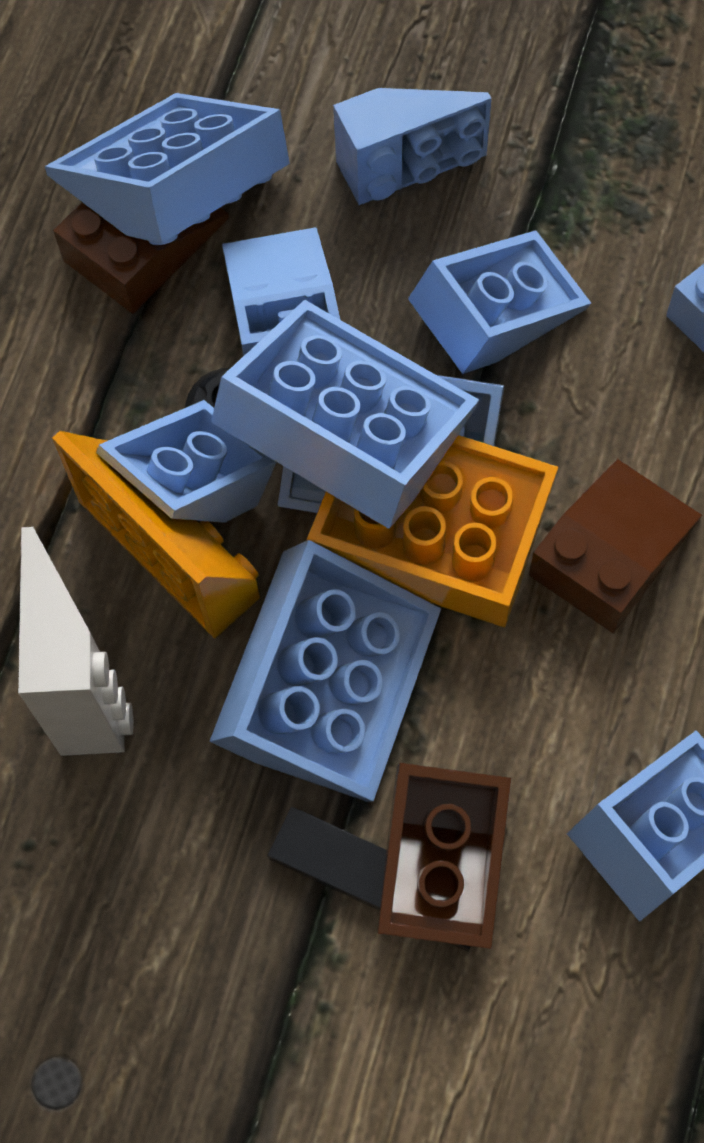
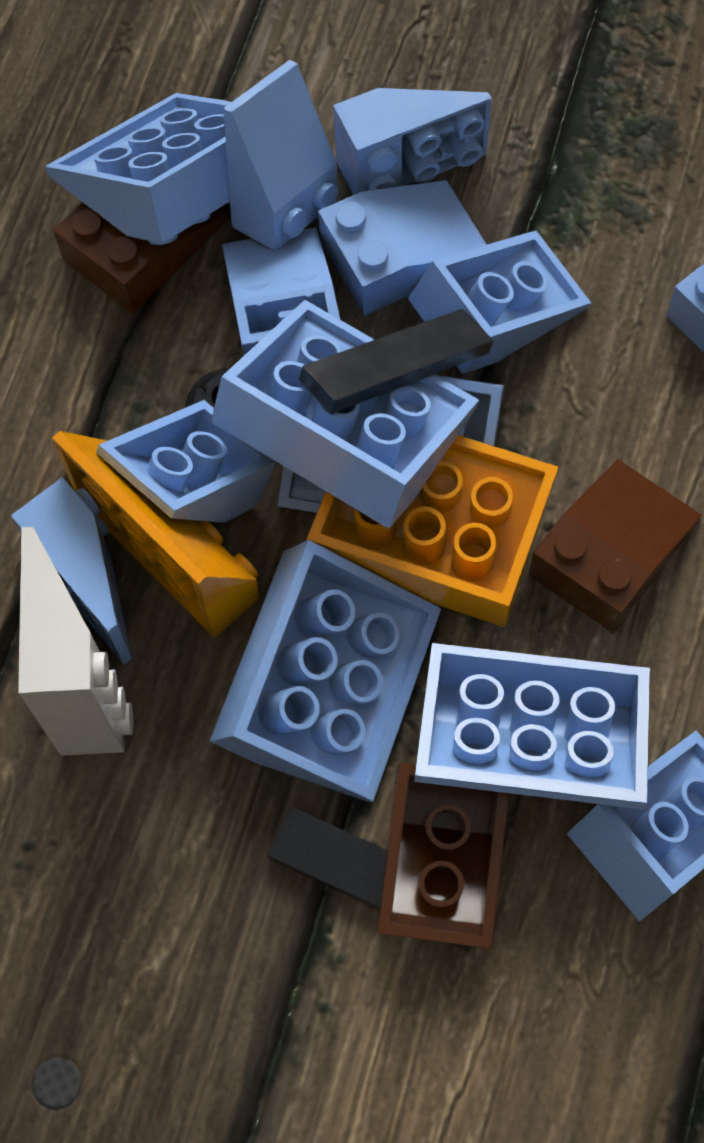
(75, 543): none -> light blue slope
(277, 159): none -> light blue slope
(391, 236): none -> light blue slope
(395, 360): none -> black tile
(535, 726): none -> light blue slope

